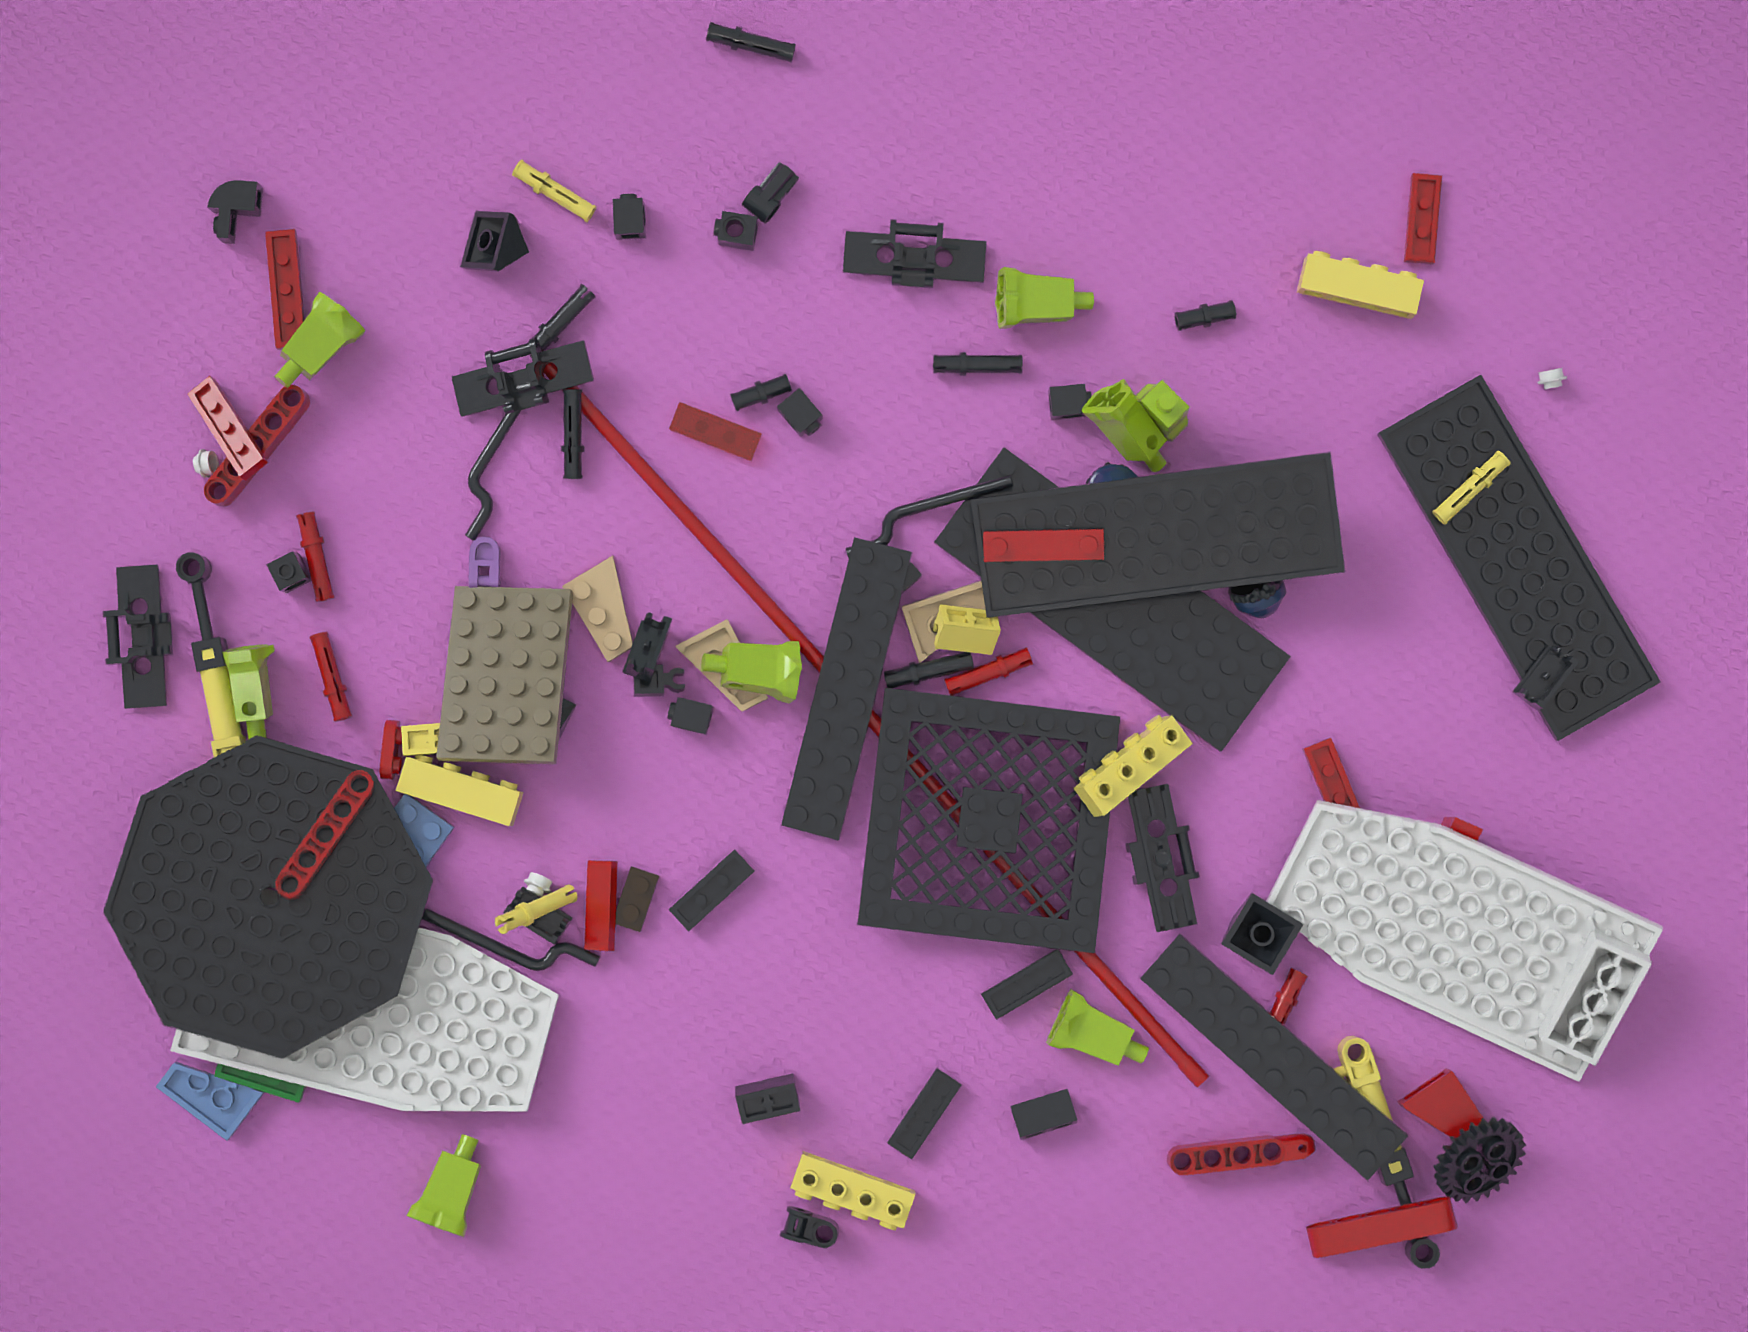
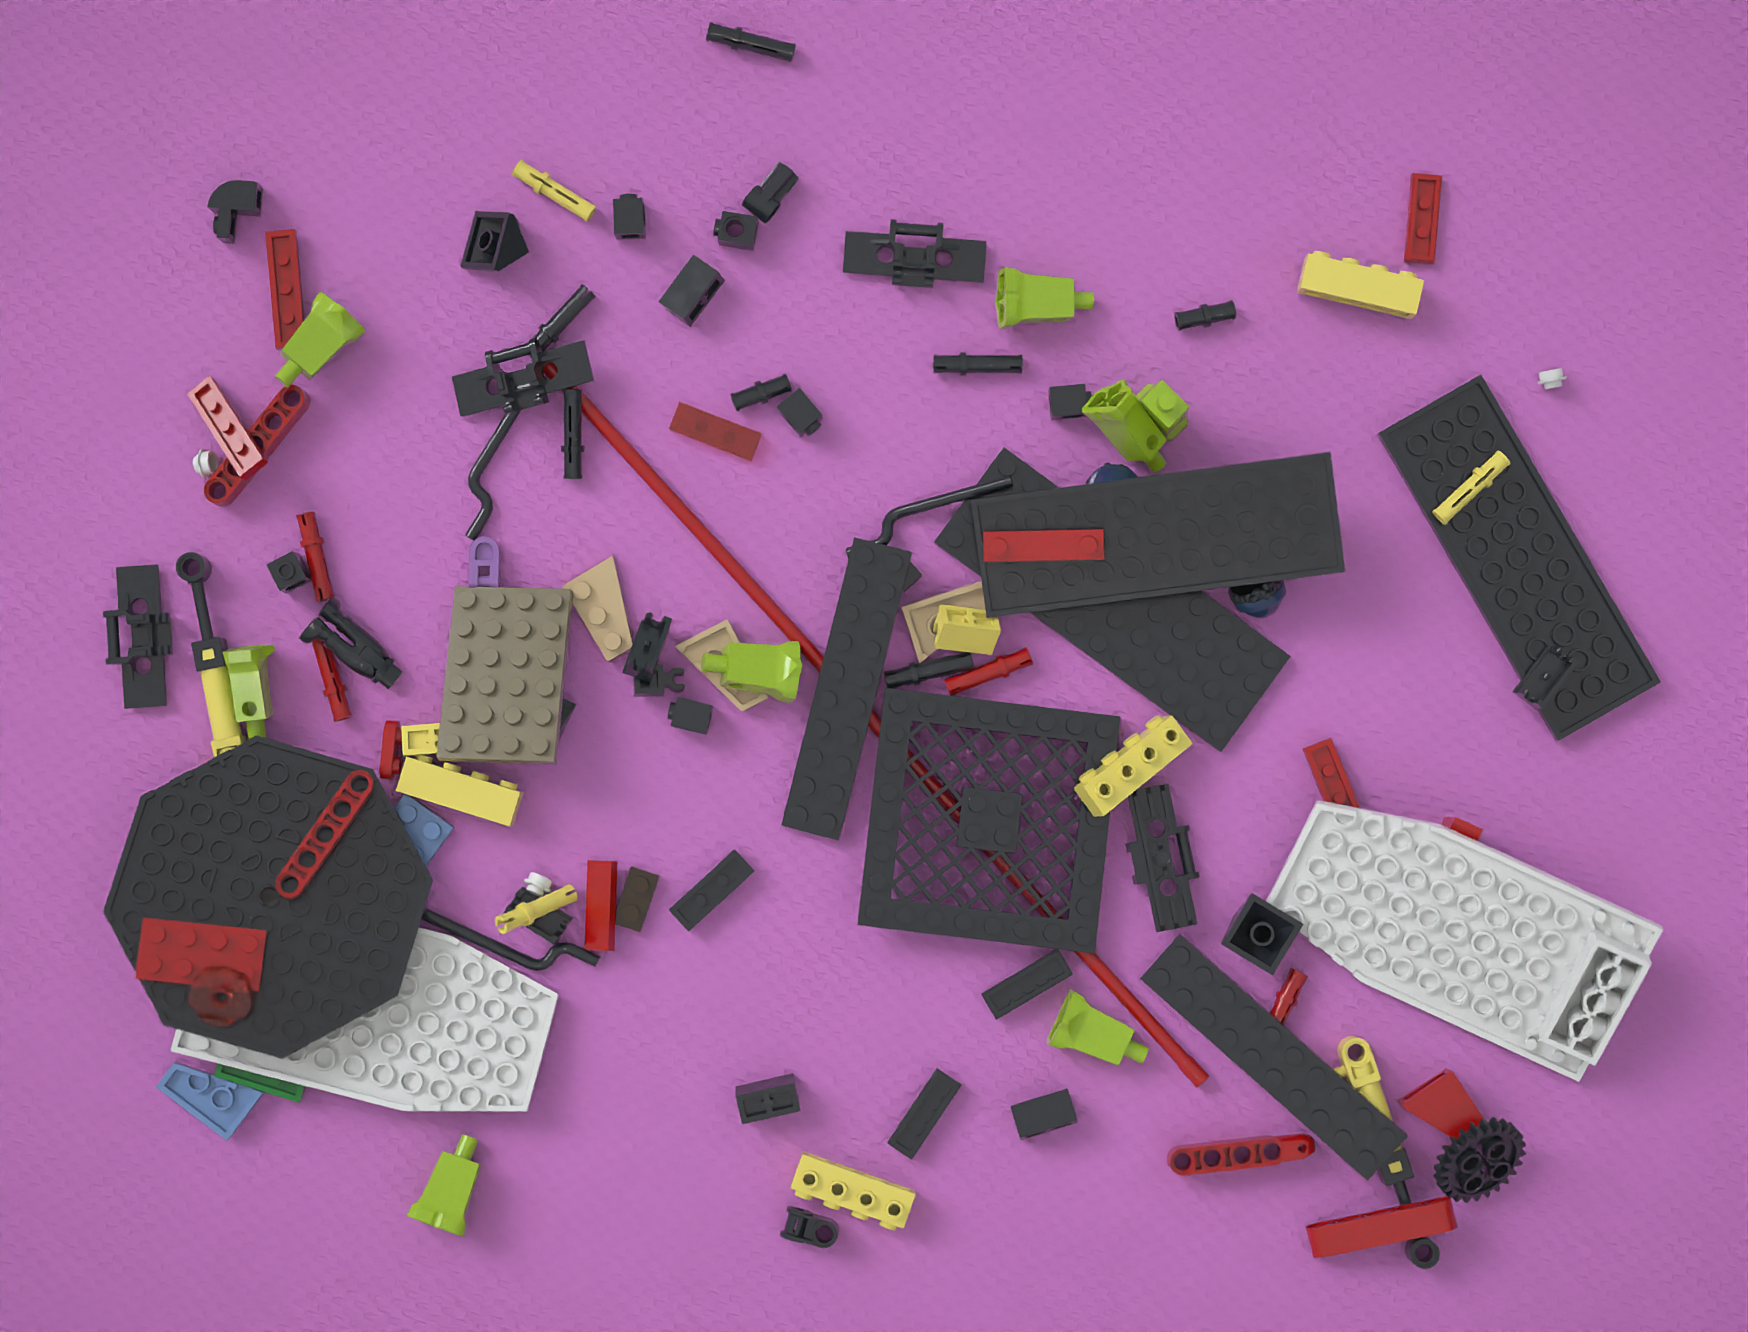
(183, 949): none -> red plate
(223, 979): none -> clear red plate
(364, 657): none -> black piece
(692, 290): none -> black hinge

